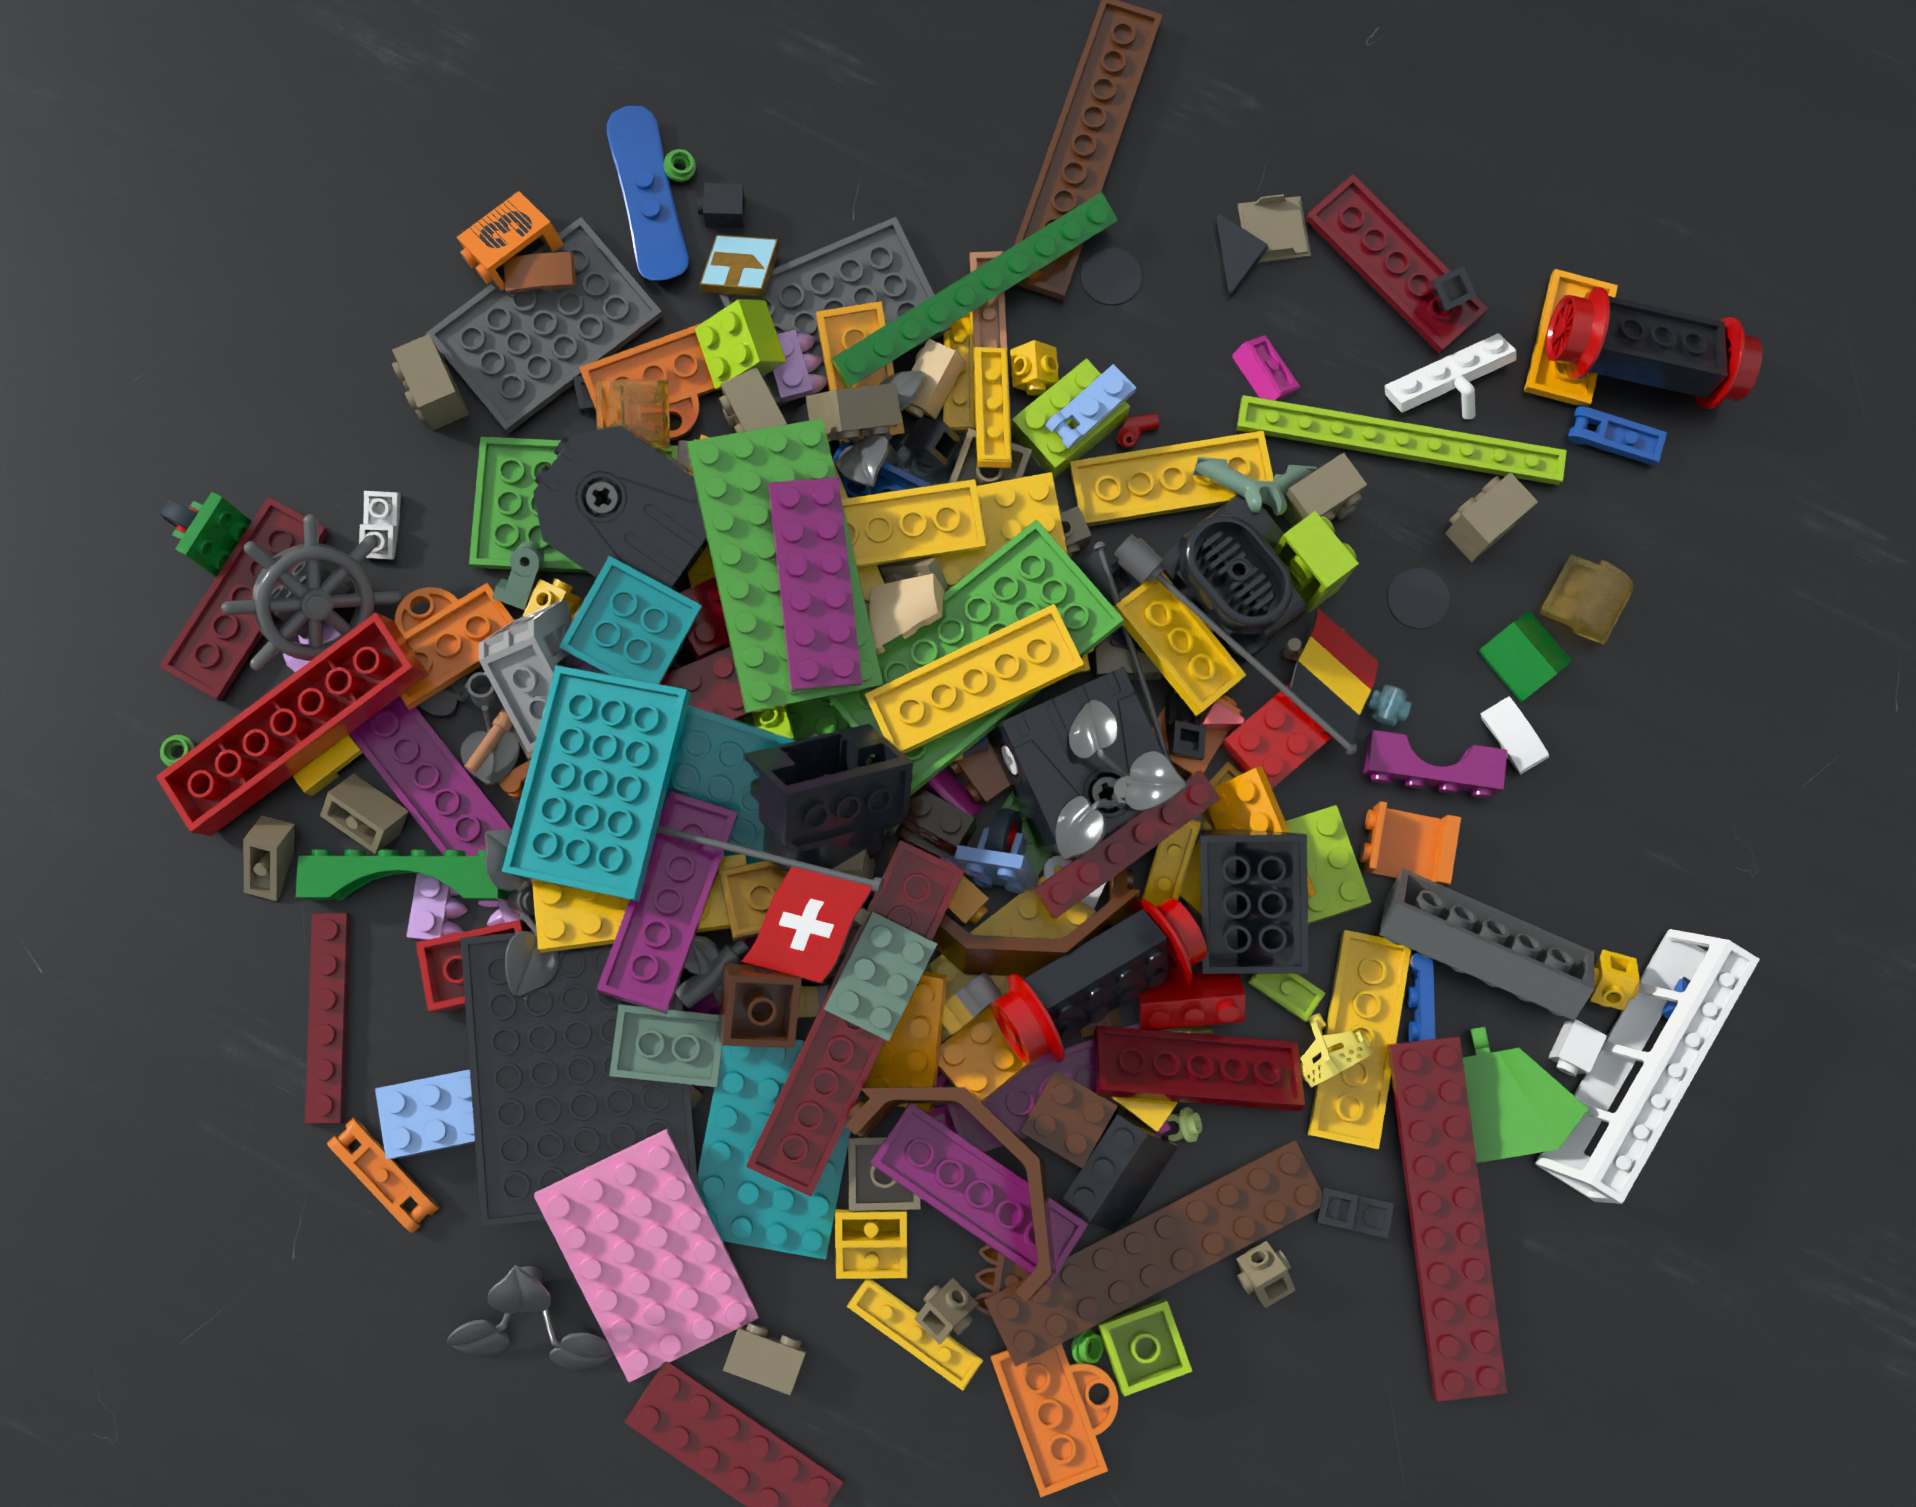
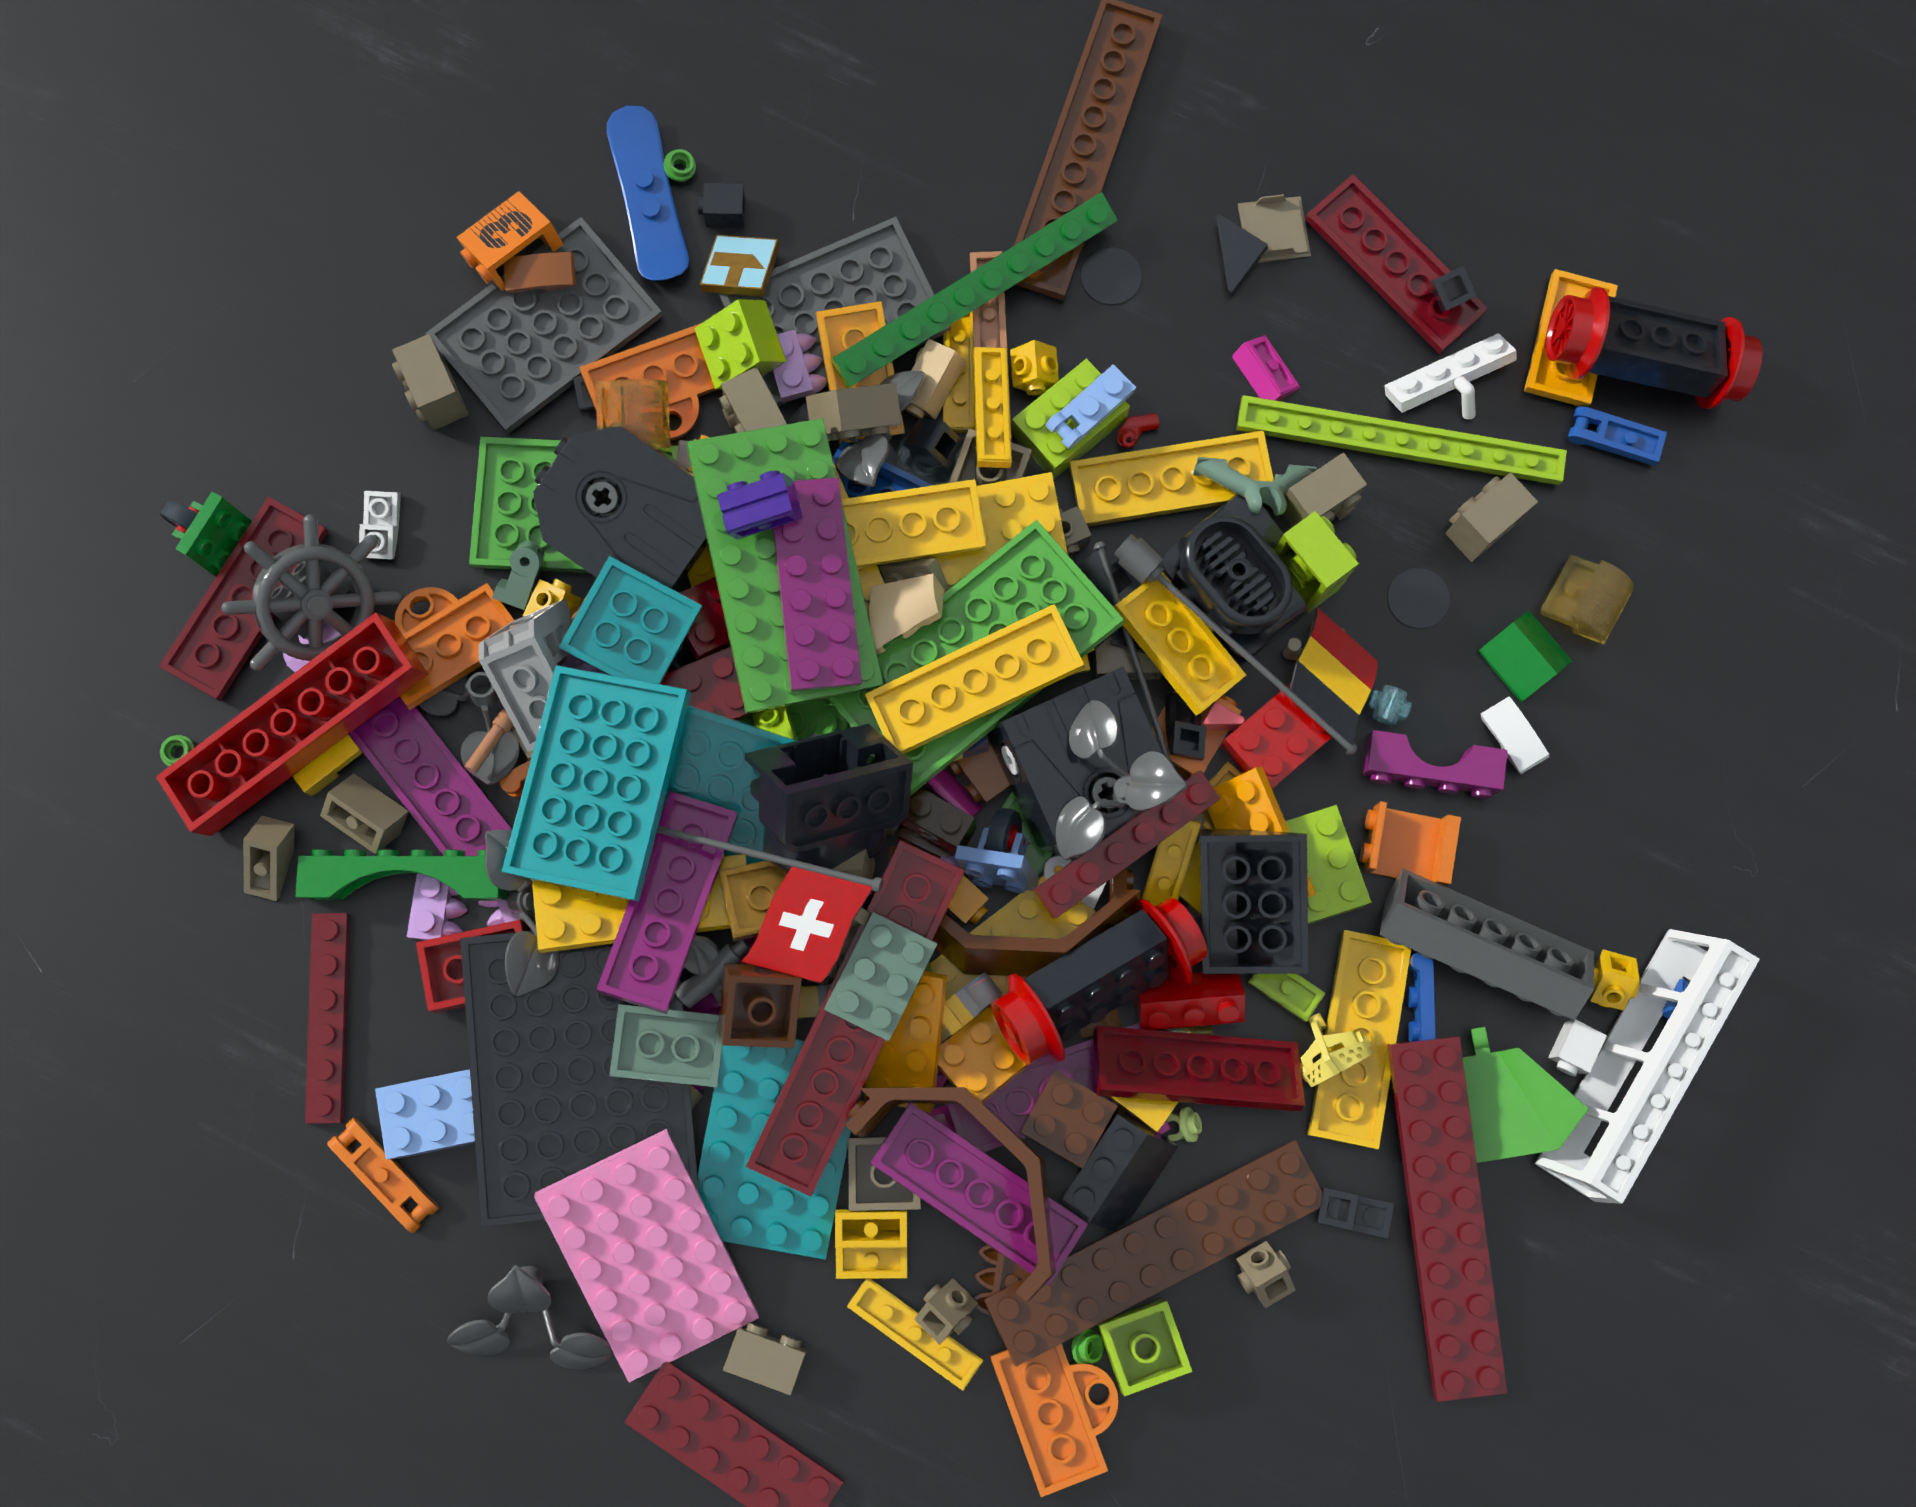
(759, 505): none -> dark purple brick

